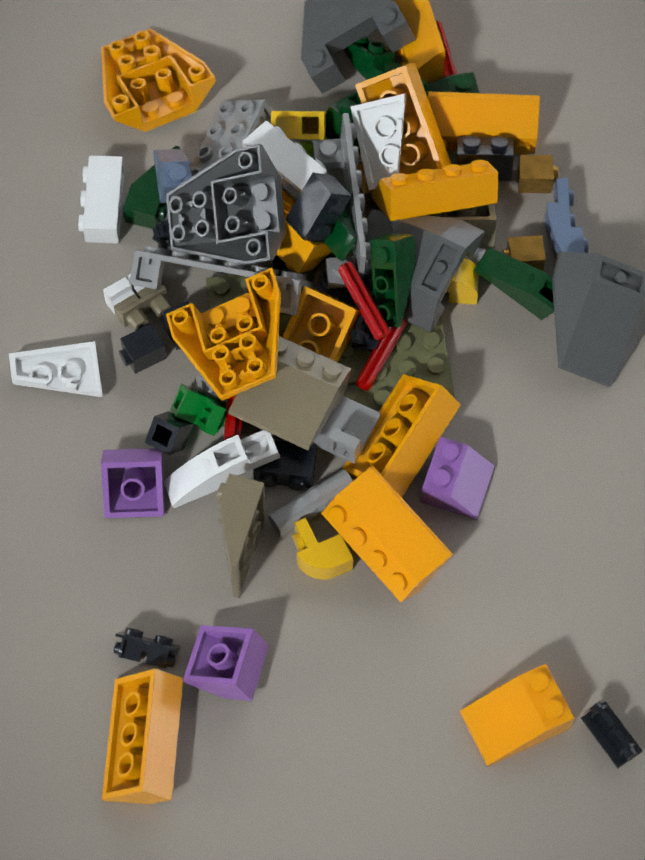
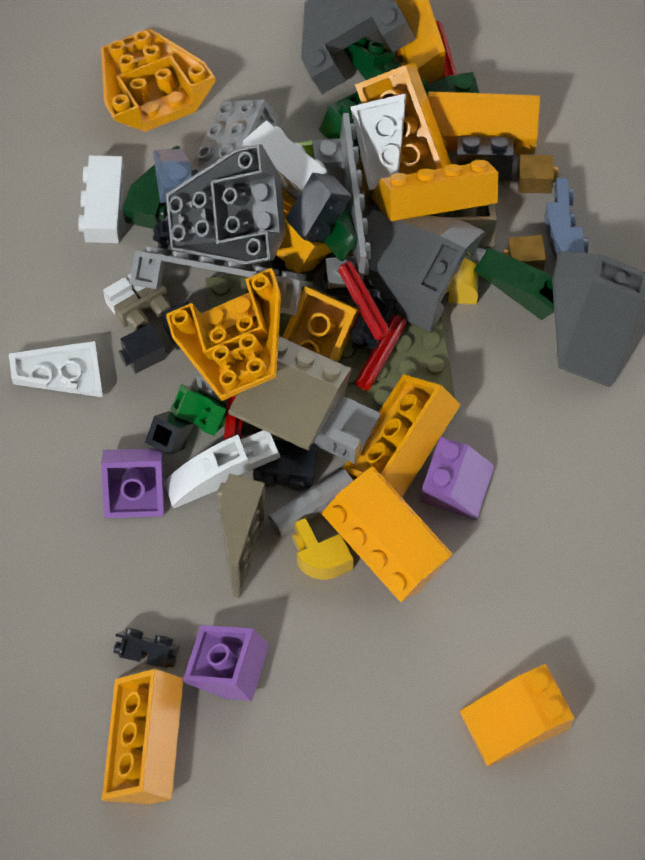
(301, 124): yellow brick -> none
(392, 274): dark green slope -> none
(611, 734): black hinge -> none

